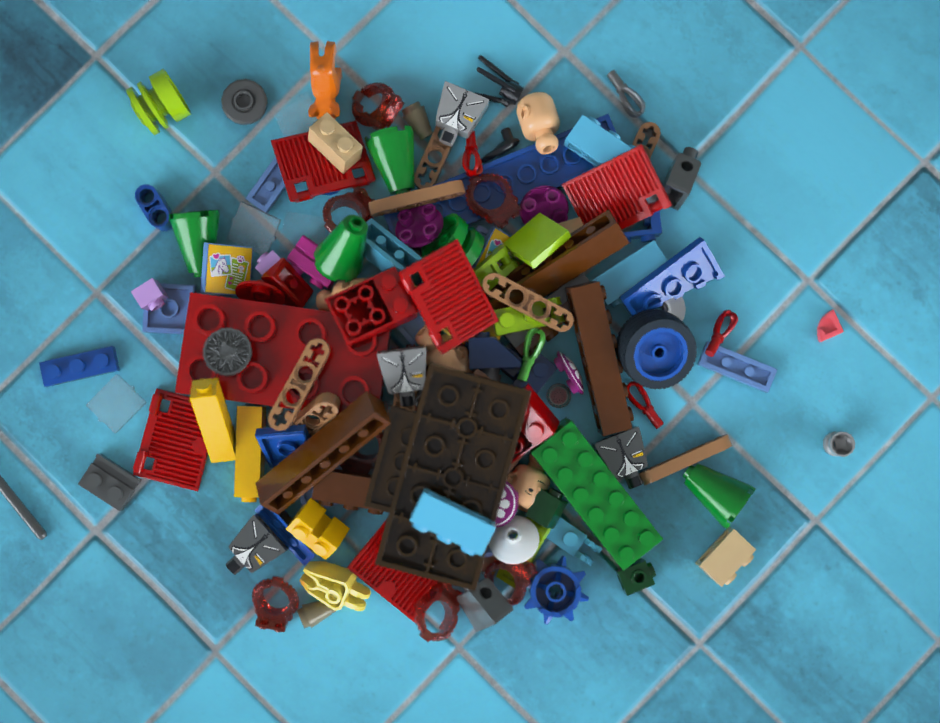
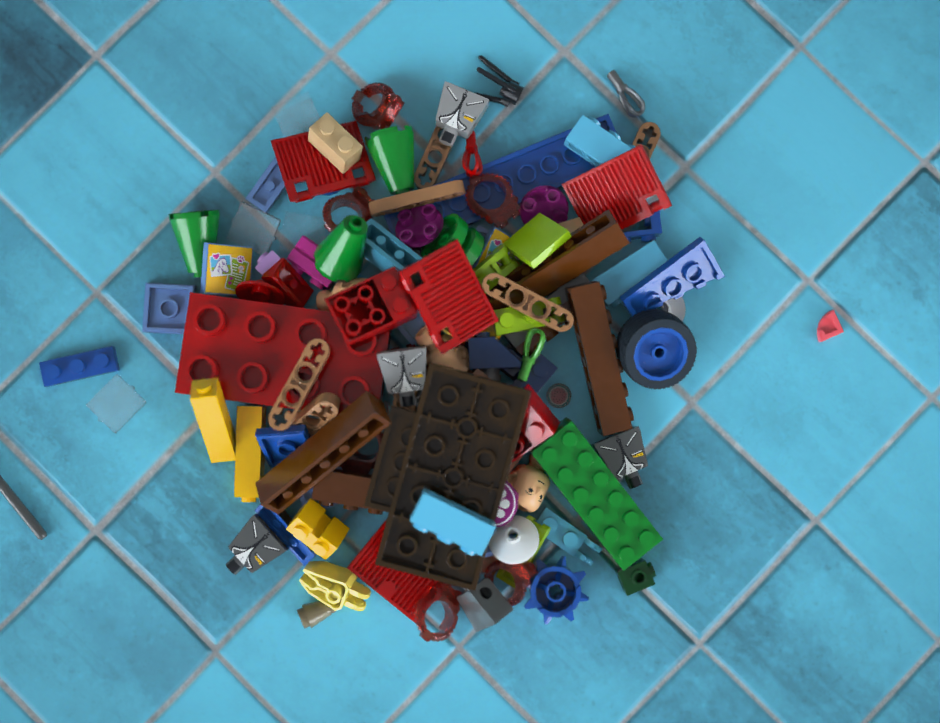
(109, 482): dark grey plate -> none
(150, 295): lavender plate -> none
(154, 208): blue beam -> none
(158, 102): lime wheel -> none
(173, 442): red window -> none
(227, 351): dark grey wheel -> none
(244, 101): dark grey wheel -> none
(271, 617): clear red piece -> none
(324, 81): orange animal -> none
(417, 118): dark tan cone -> none
(507, 145): black bar -> none
(539, 121): light nougat piece -> none
(547, 507): dark green brick -> none
(575, 380): magenta dish -> none
(648, 410): red piece -> none
(681, 176): dark grey torso -> none
(685, 459): medium nougat beam -> none
(718, 338): red piece -> none
(718, 492): green cone -> none
(726, 557): tan brick -> none
(739, 368): medium blue plate -> none
(843, 444): light grey wheel -> none

